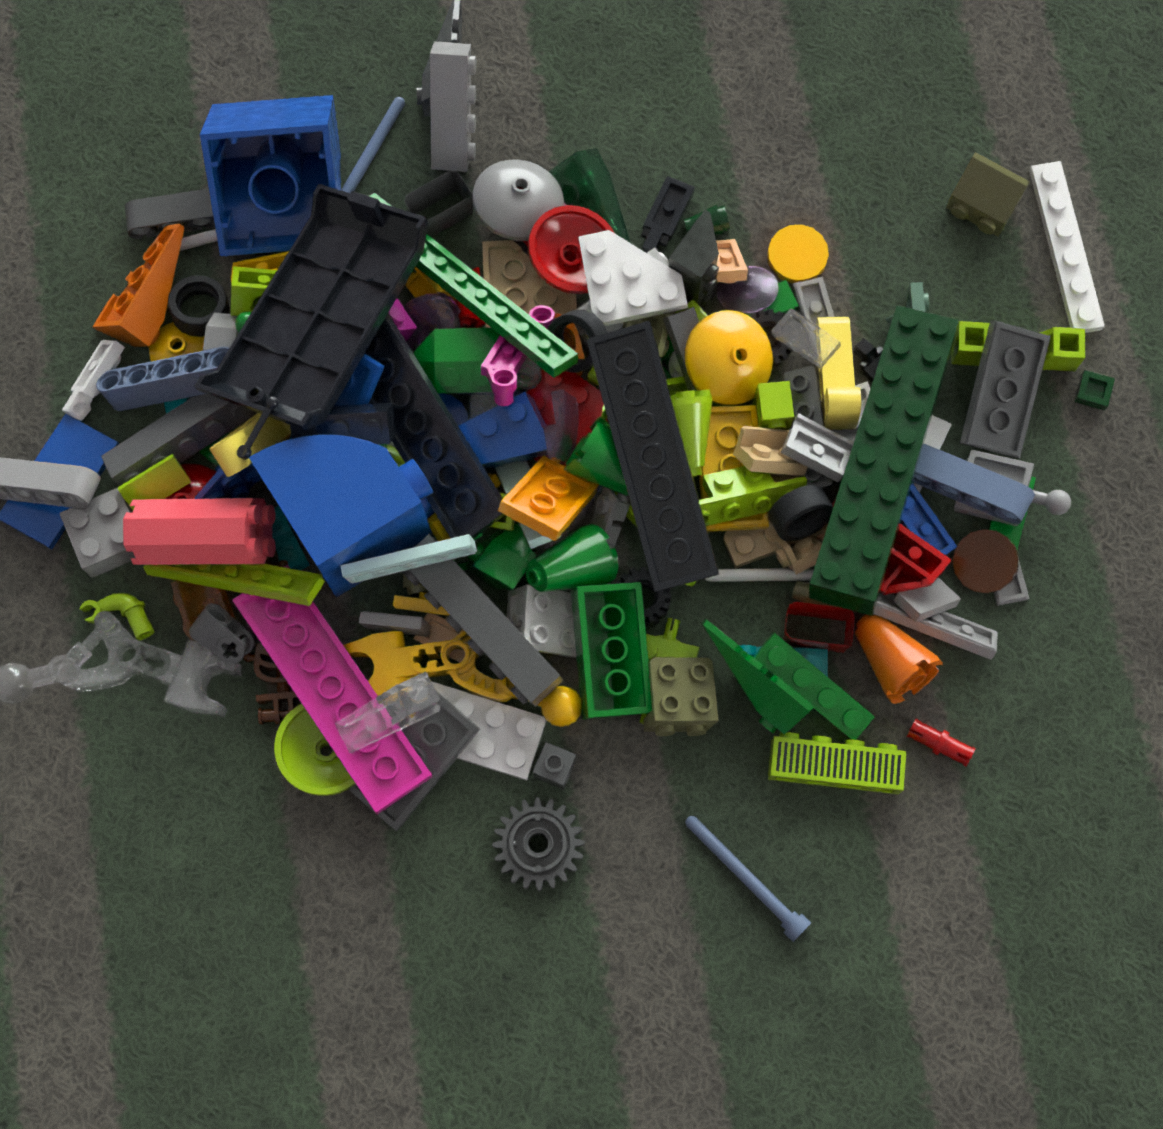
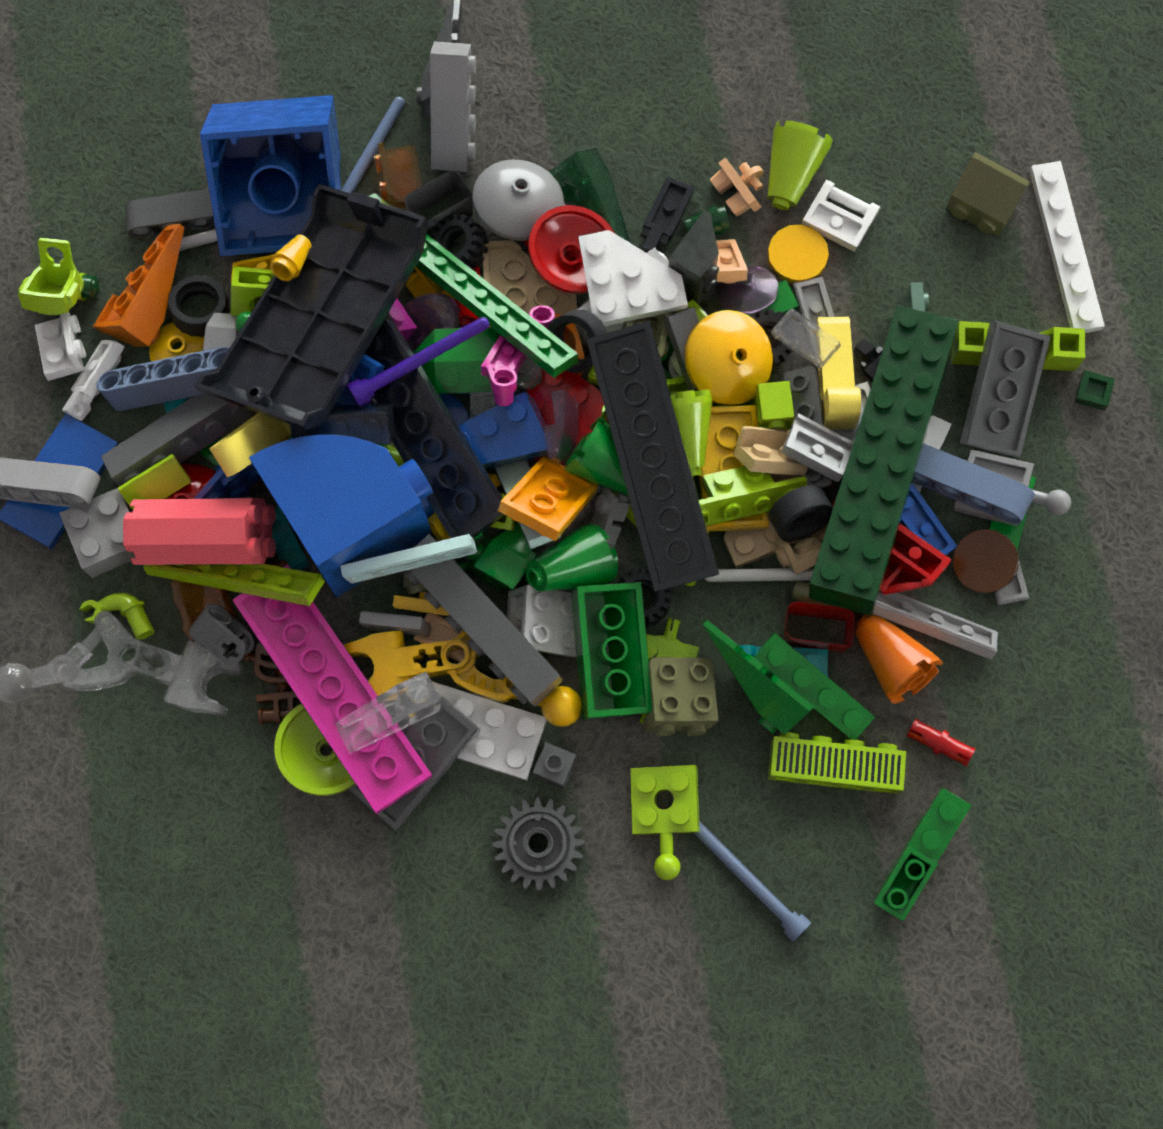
(54, 286): none -> lime piece
(60, 347): none -> white bracket
(244, 451): black hinge -> none
(290, 258): none -> yellow cone
(364, 389): none -> dark purple piece
(399, 171): none -> clear orange bracket
(474, 238): none -> black tyre
(679, 818): none -> lime plate
(743, 199): none -> light nougat hips
(794, 161): none -> lime cone
(836, 222): none -> white plate
(921, 853): none -> green slope
(927, 601): light grey tile -> none

